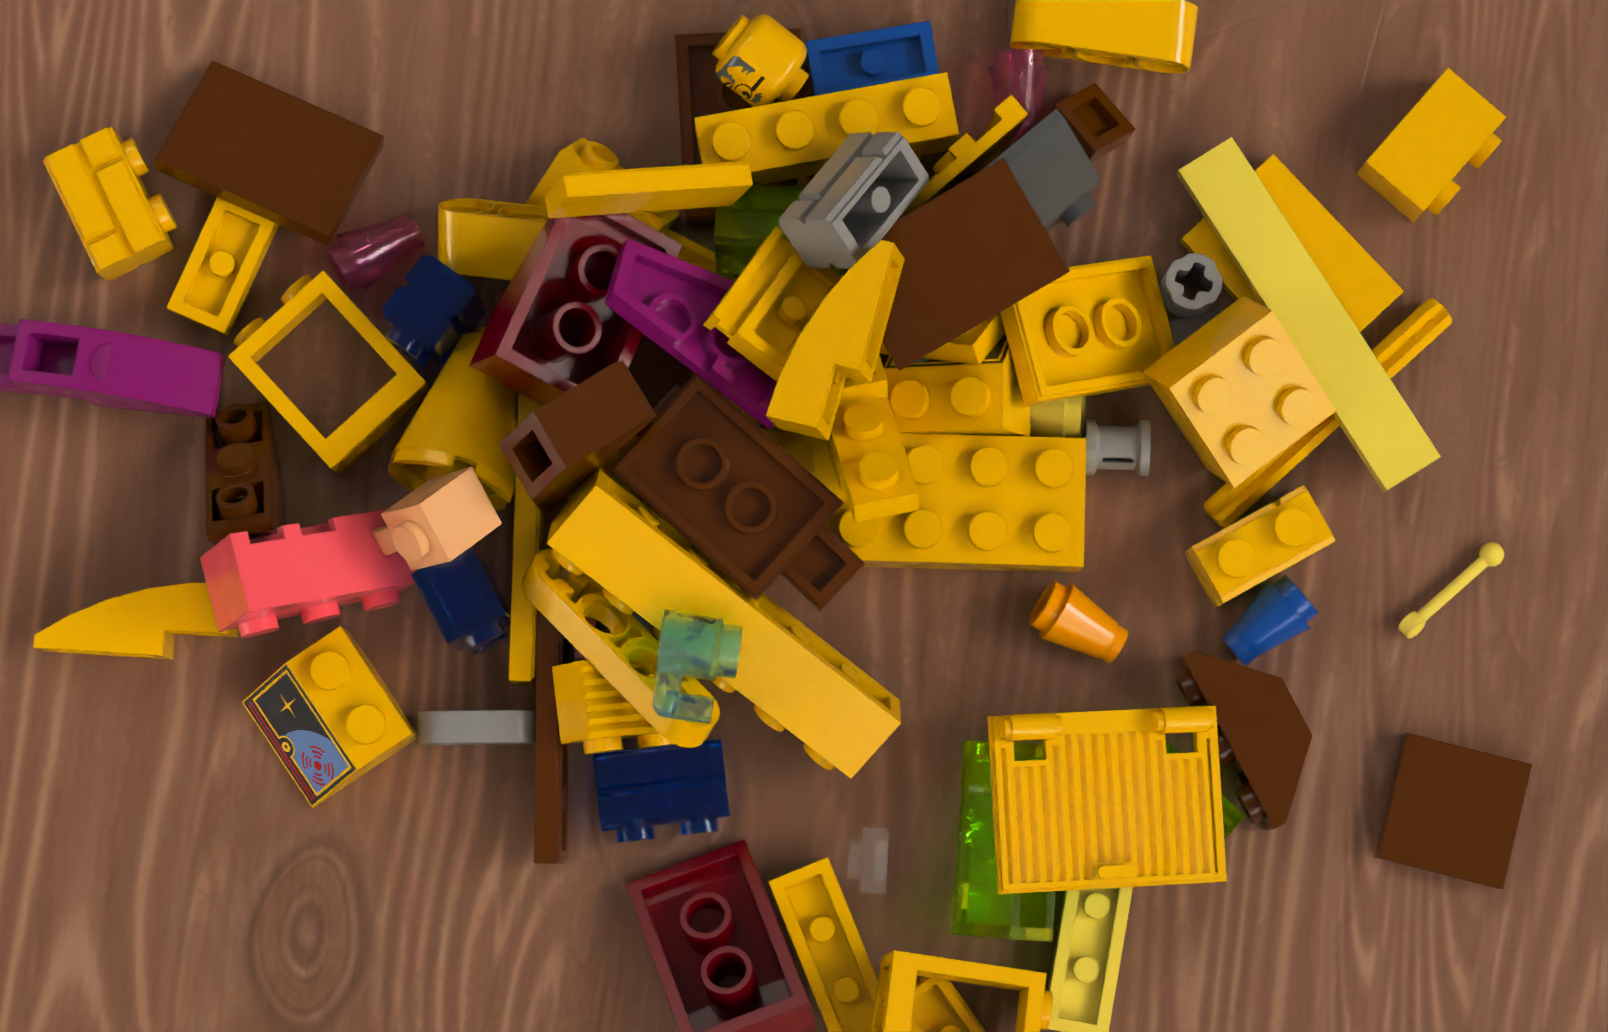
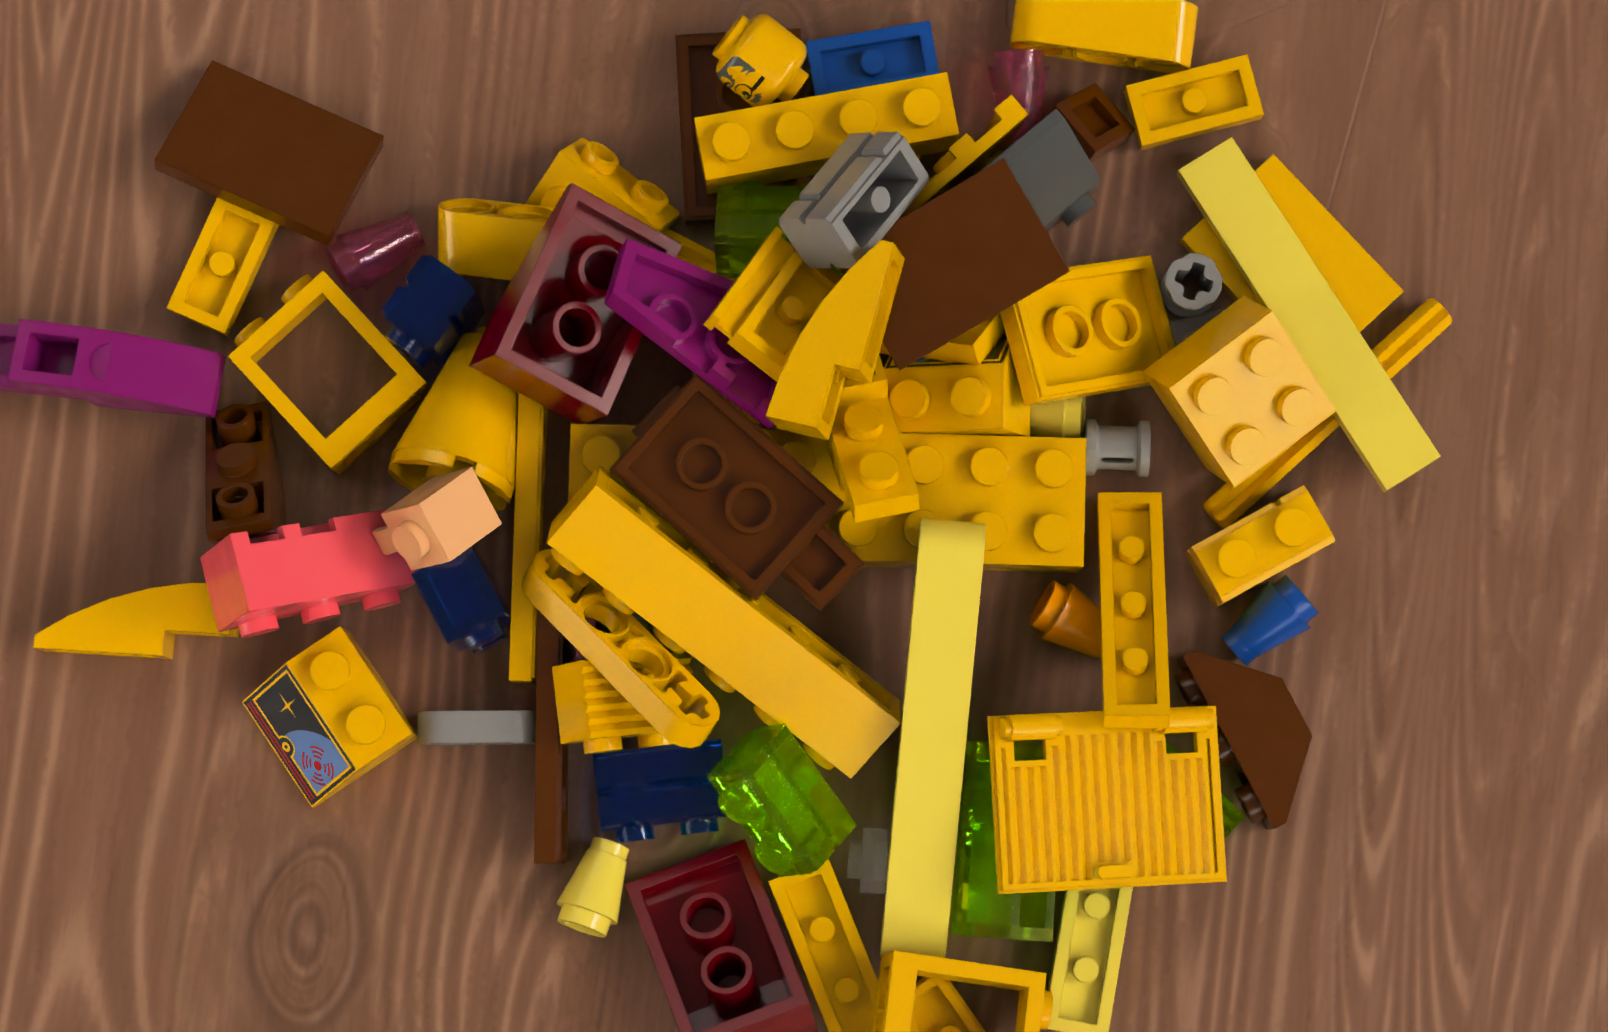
(110, 203): yellow brick -> none
(576, 434): reddish brown slope -> none
(595, 889): none -> light yellow cone
(648, 189): yellow tile -> none
(694, 649): clear light blue piece -> none
(780, 801): none -> clear neon green brick
(933, 736): none -> light yellow beam
(1133, 610): none -> yellow plate
(1193, 102): none -> yellow plate
(1431, 146): yellow brick -> none
(1453, 811): reddish brown tile -> none
(1490, 555): light yellow hinge -> none

